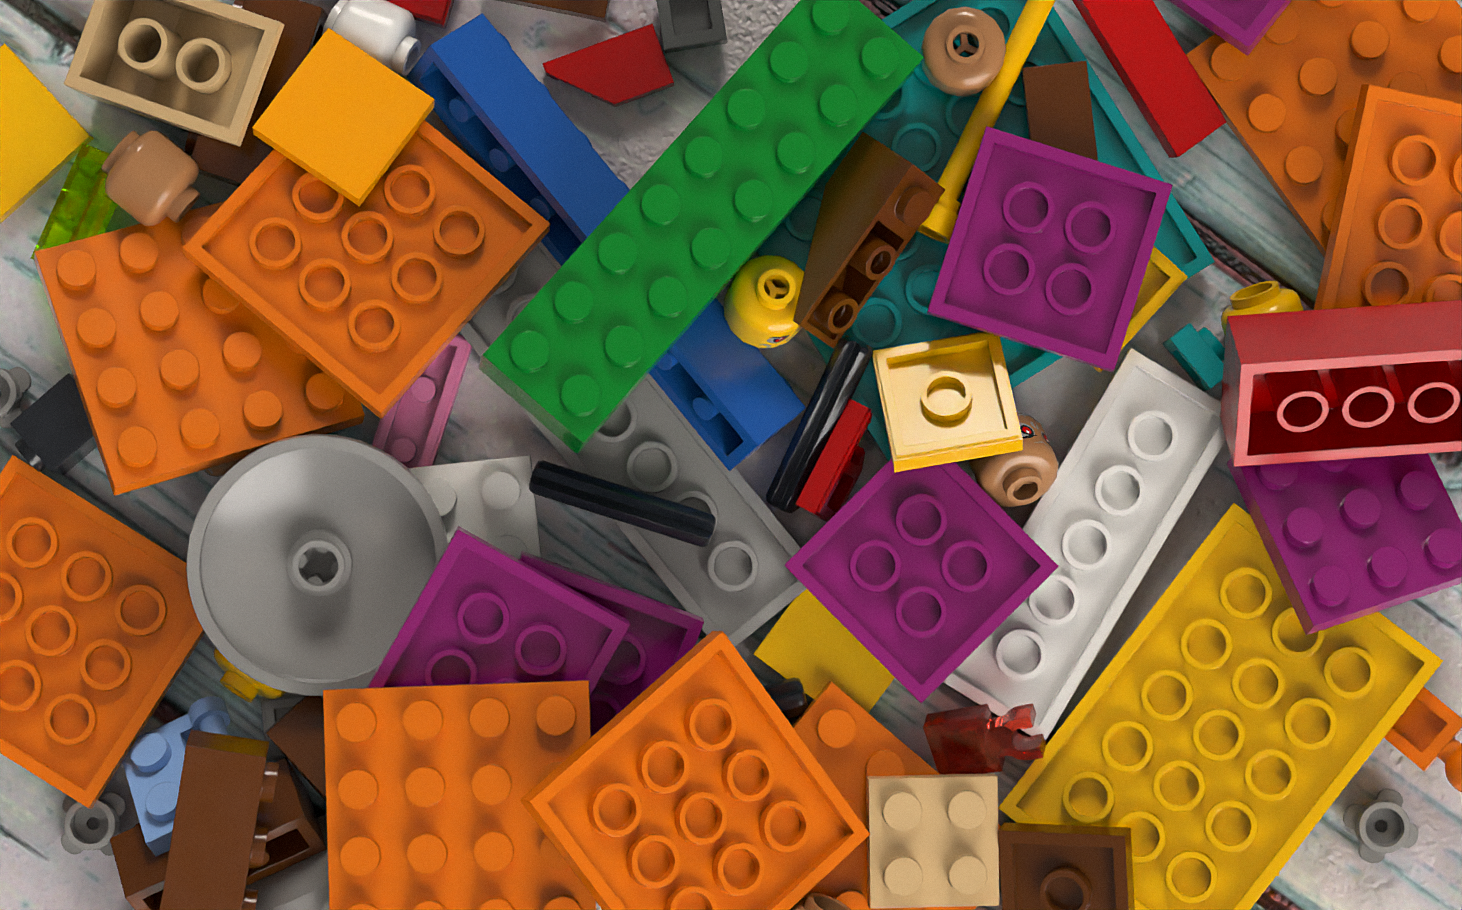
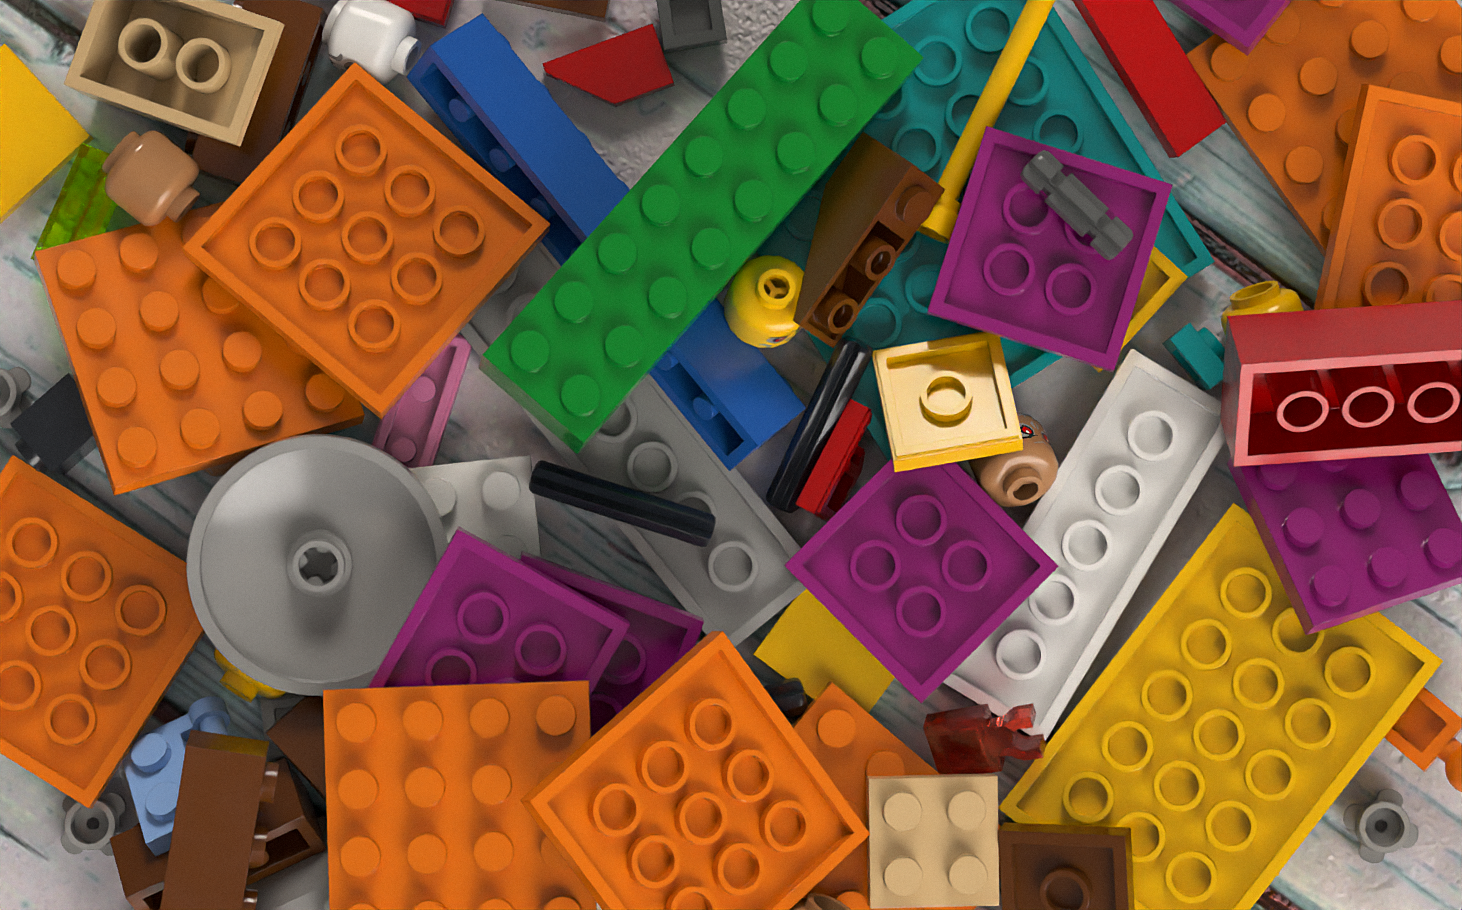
(343, 116): light orange tile -> none
(956, 73): medium nougat head -> none
(1060, 107): reddish brown tile -> none
(1076, 205): none -> dark grey axle

